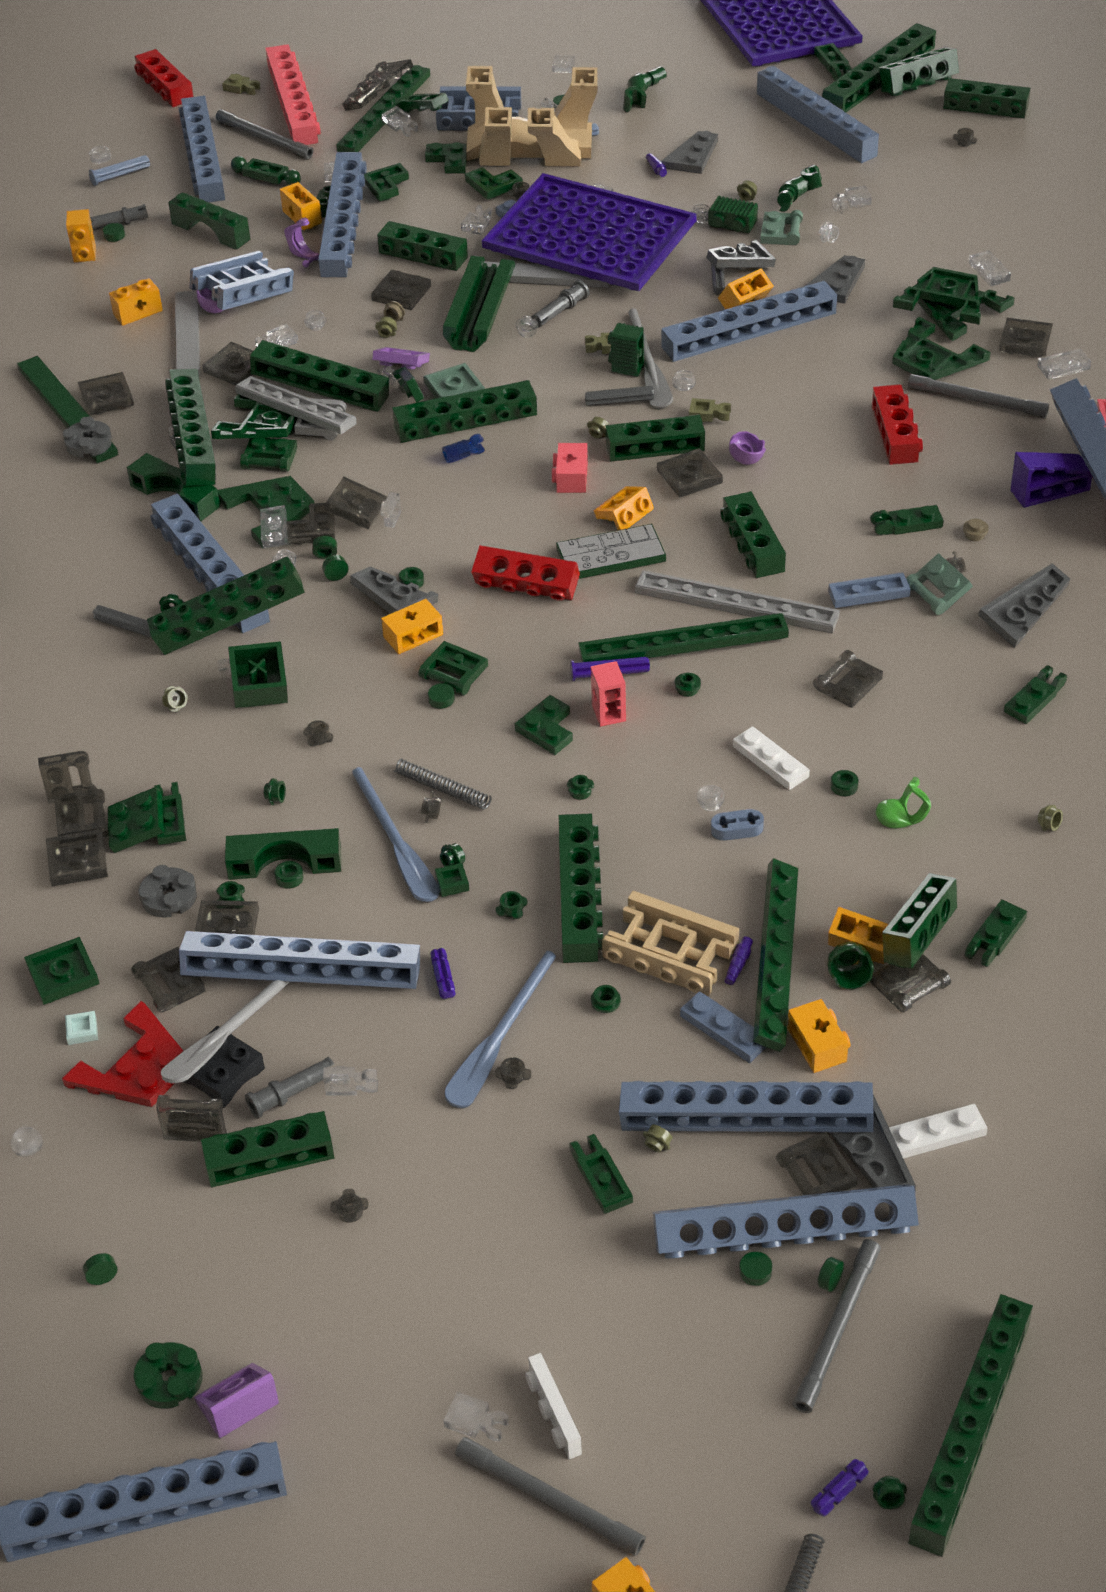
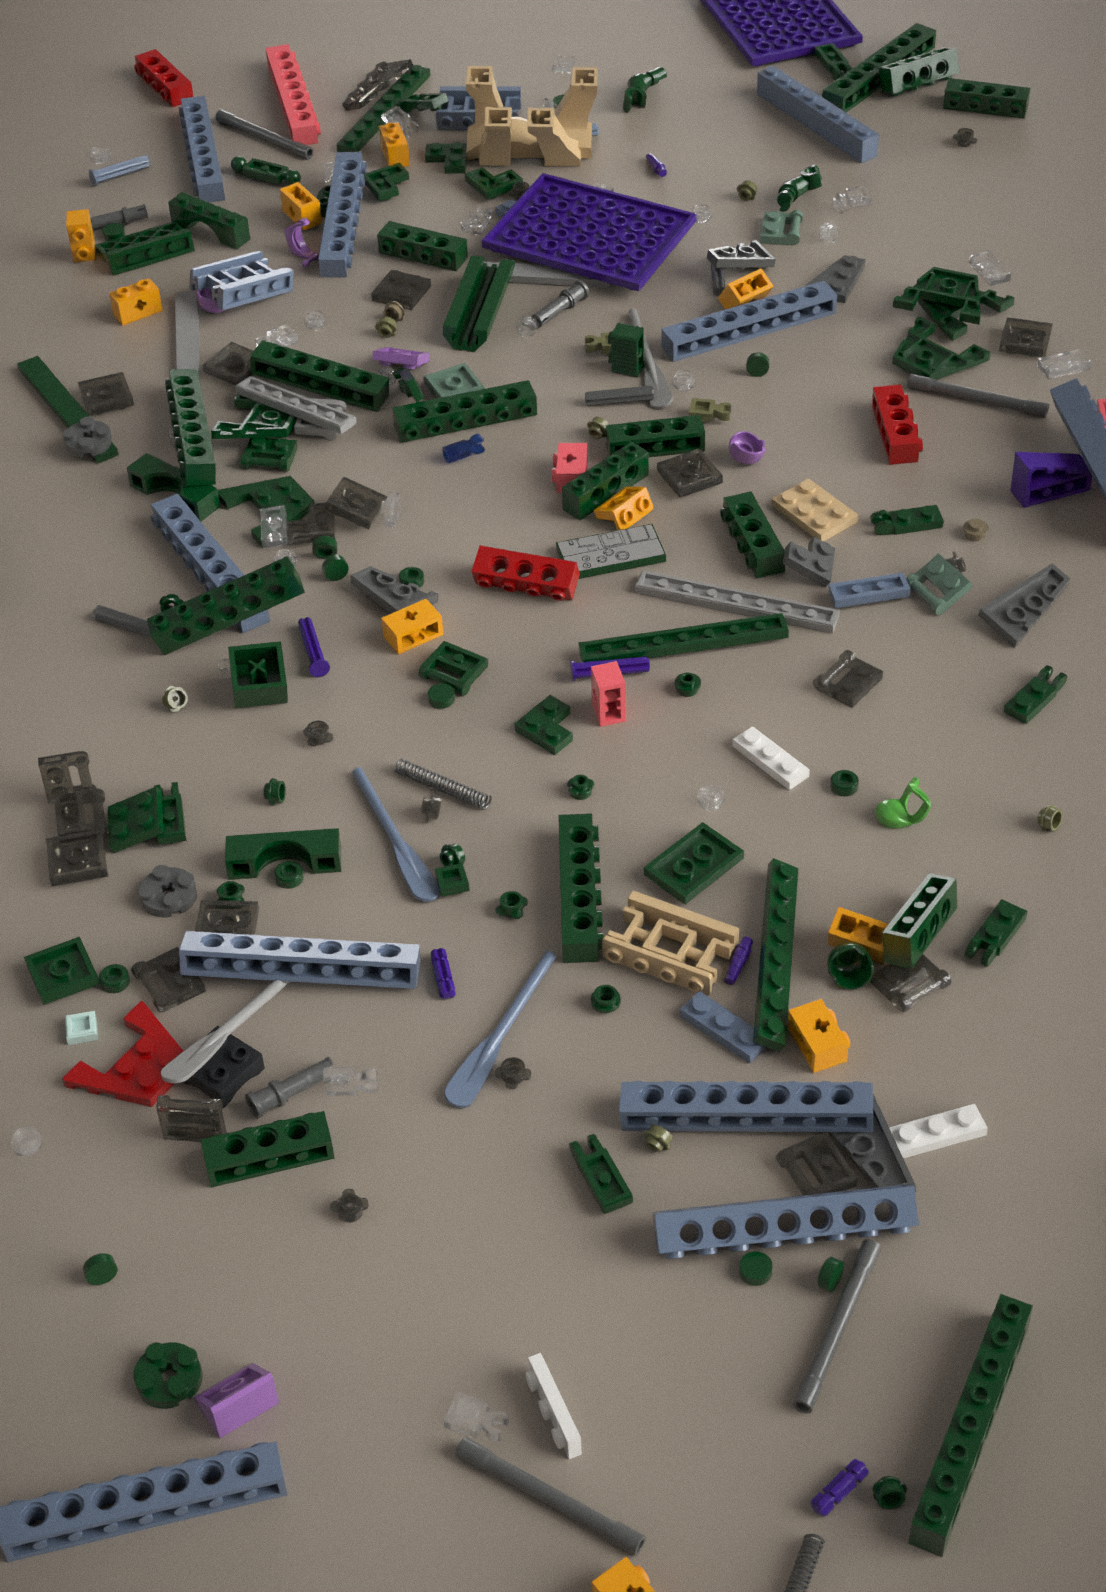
(114, 978): none -> dark green tile
(146, 247): none -> dark green fence
(237, 84): olive plate -> none
(318, 665): none -> dark purple axle
(394, 144): none -> light orange brick
(604, 480): none -> dark green brick
(693, 153): dark grey wing -> none
(693, 863): none -> dark green plate
(733, 214): dark green brick -> none
(737, 824): sand blue beam -> none
(757, 364): none -> dark green tile
(812, 563): none -> dark grey plate
(814, 510): none -> tan plate

